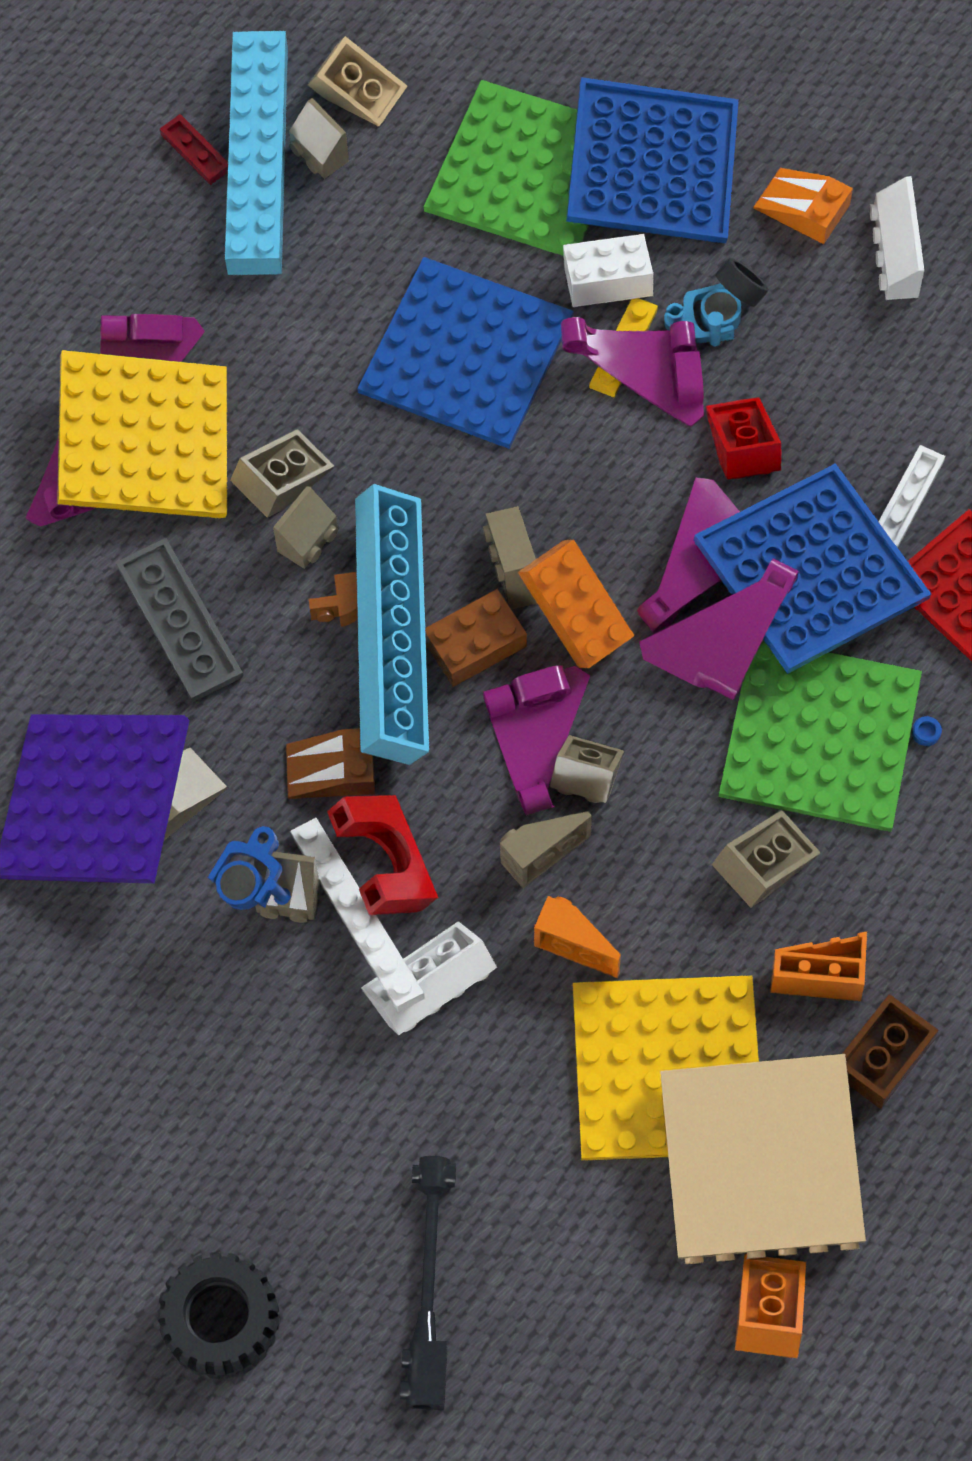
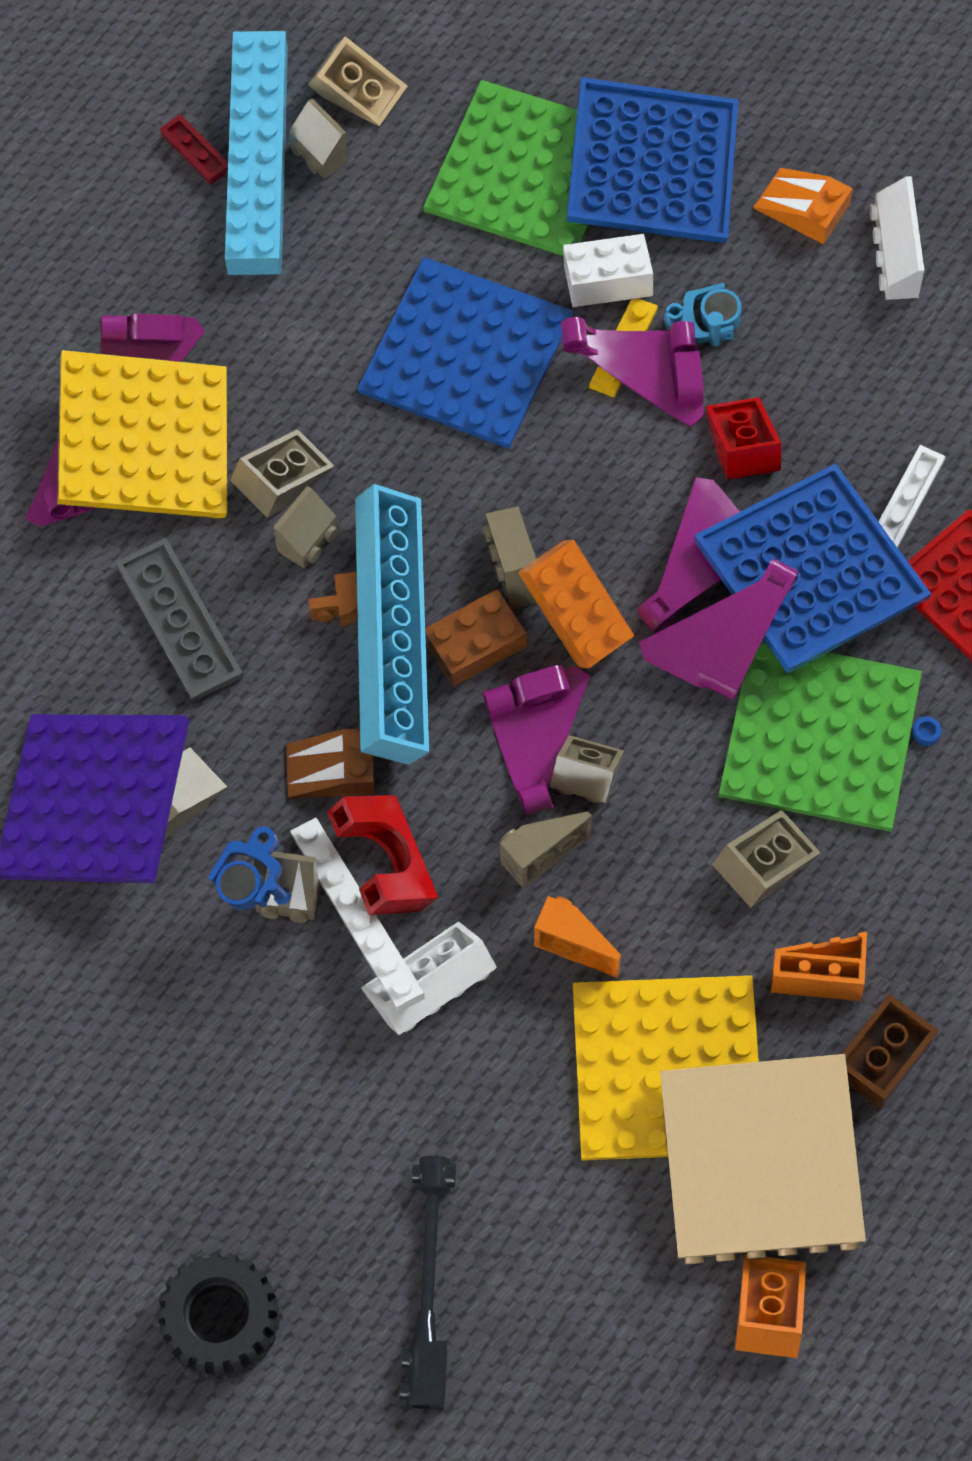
(741, 282): black tyre -> none

